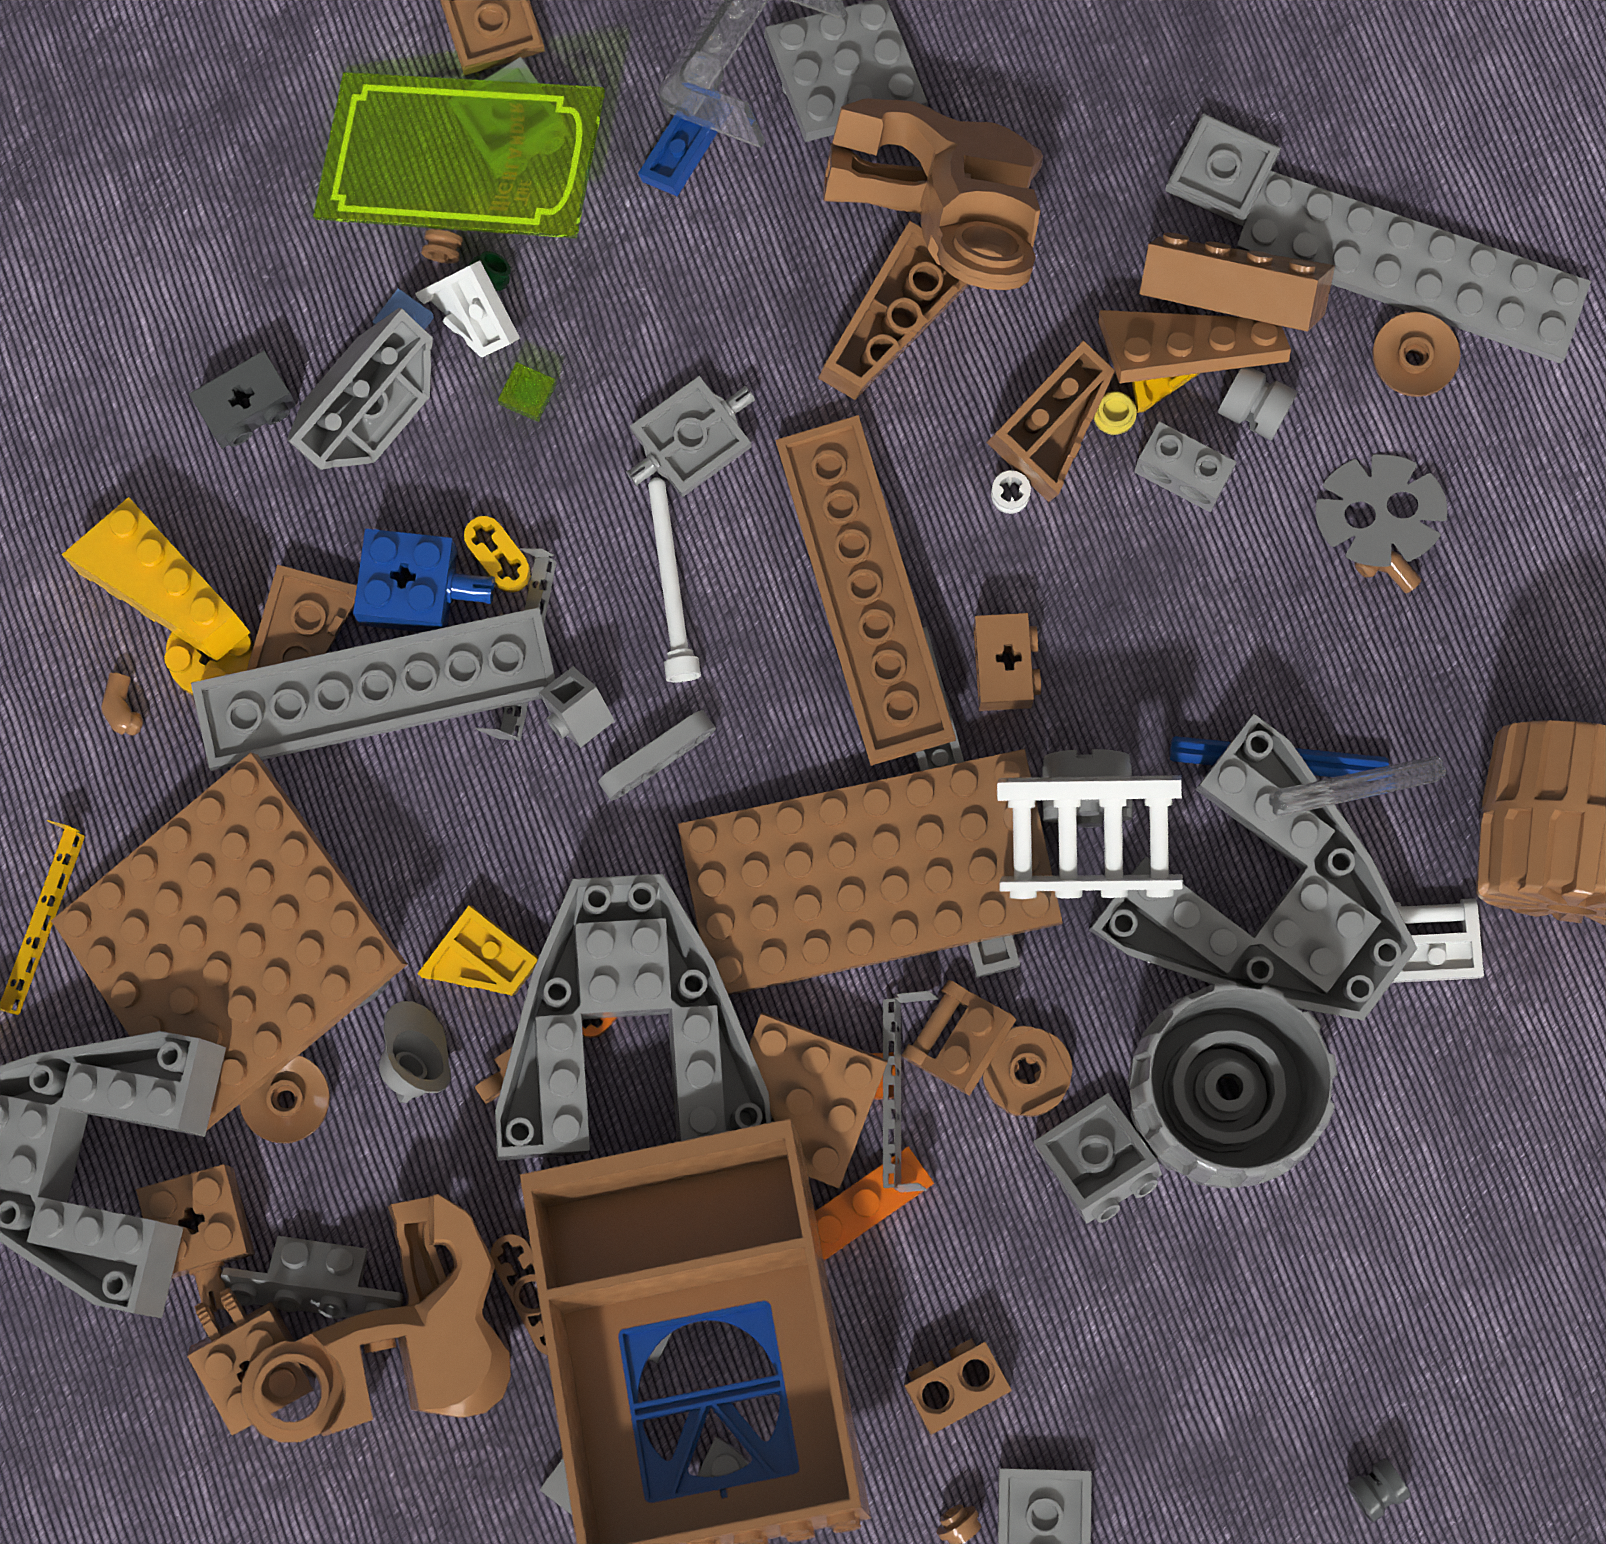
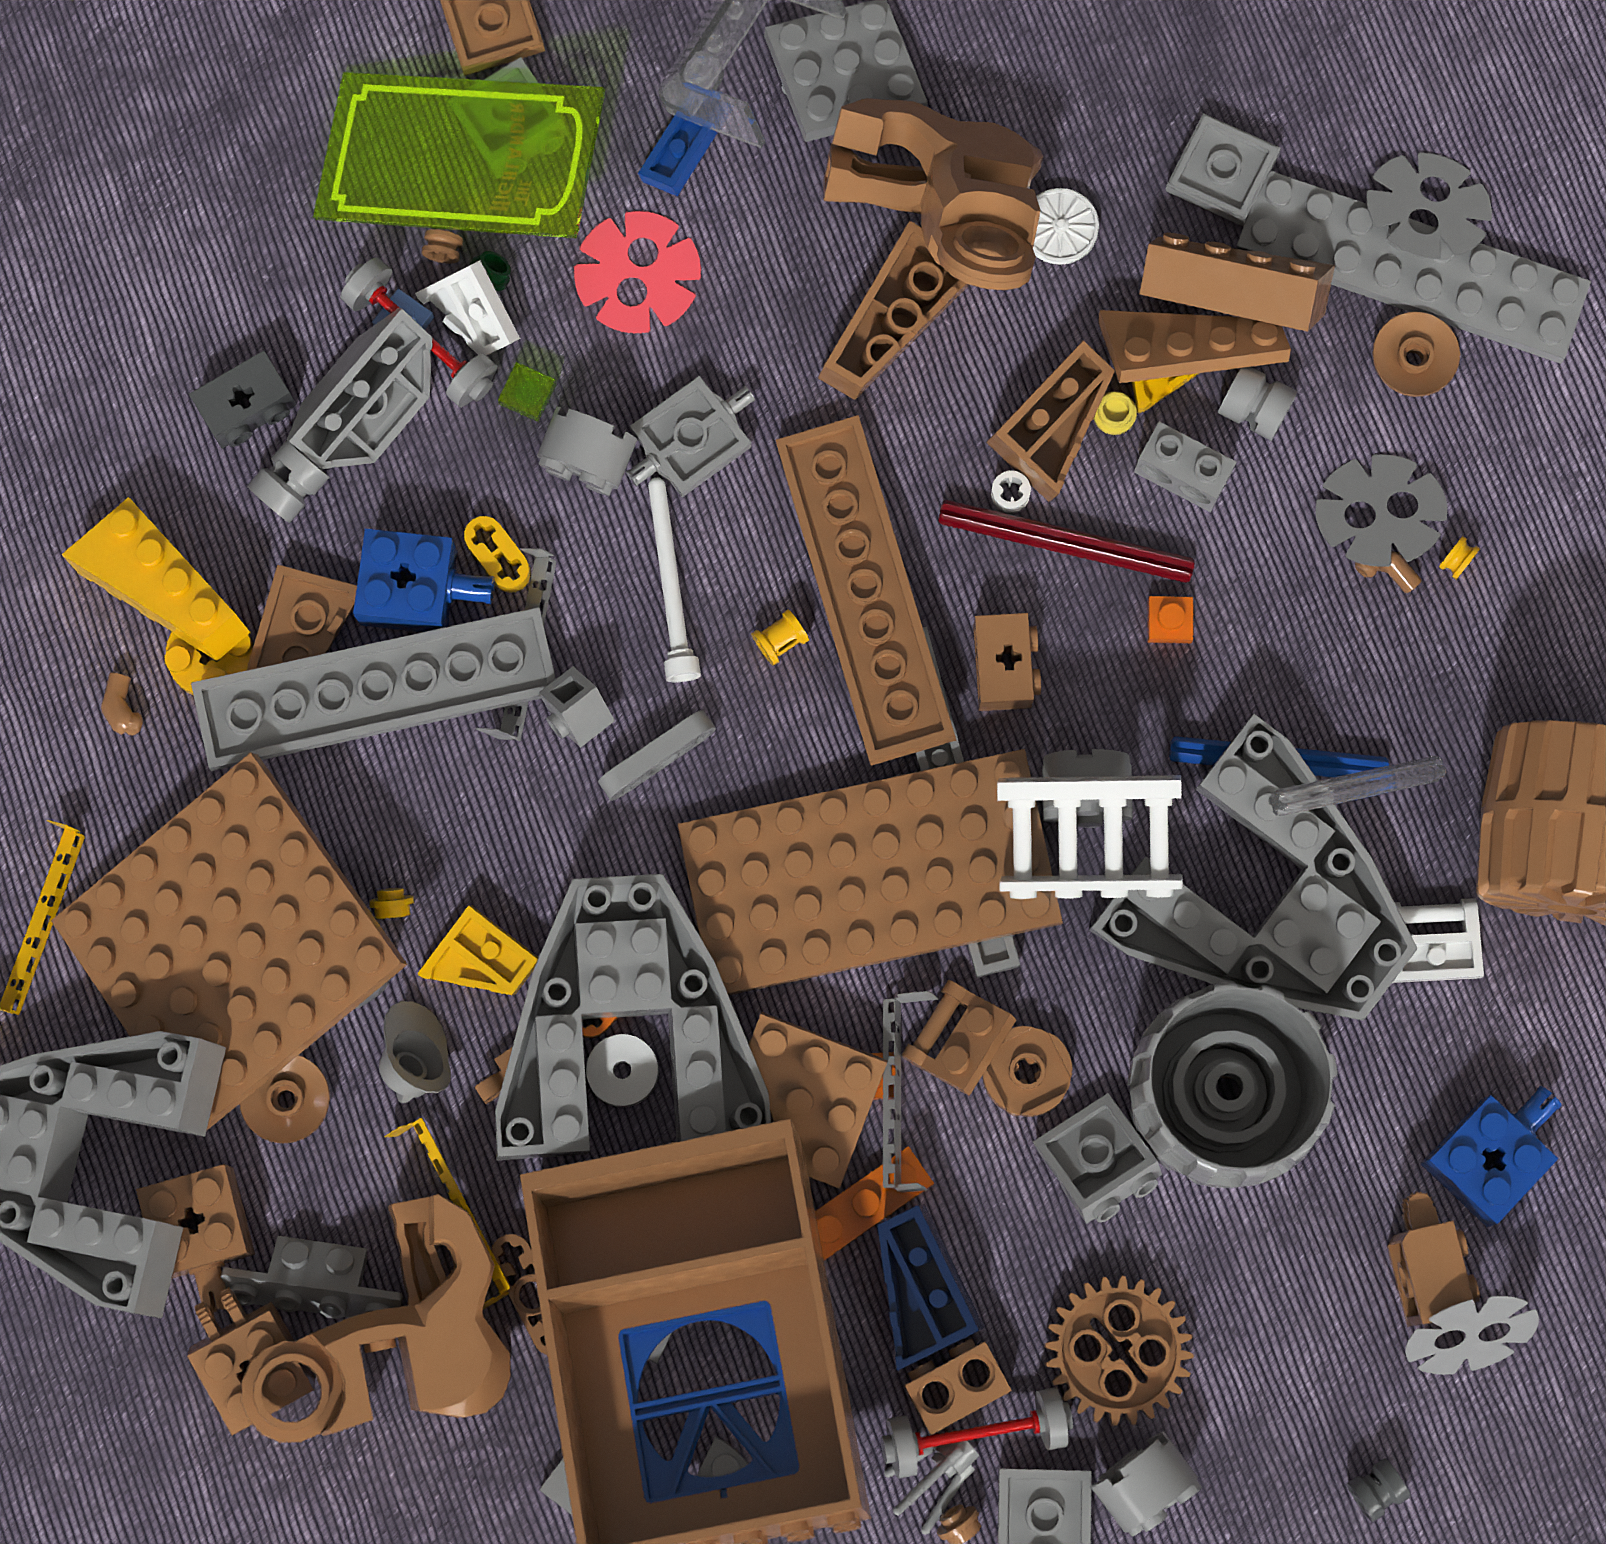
(287, 482): none -> light grey wheel
(391, 903): none -> yellow plate
(454, 1194): none -> yellow piece
(470, 379): none -> light grey axle
(587, 449): none -> light grey brick
(617, 1050): none -> white piece
(663, 294): none -> coral piece
(780, 637): none -> yellow bush
(923, 1288): none -> dark blue wedge
(949, 1460): none -> light grey plant
(1049, 1419): none -> light grey axle
(1065, 226): none -> white wheel
(1066, 541): none -> dark red axle
(1145, 1484): none -> light grey brick
(1149, 1322): none -> medium nougat gear
(1170, 619): none -> orange plate
(1406, 197): none -> light grey piece
(1429, 1262): none -> medium nougat hinge
(1459, 557): none -> yellow bush
(1467, 1319): none -> light grey piece
(1513, 1141): none -> blue brick

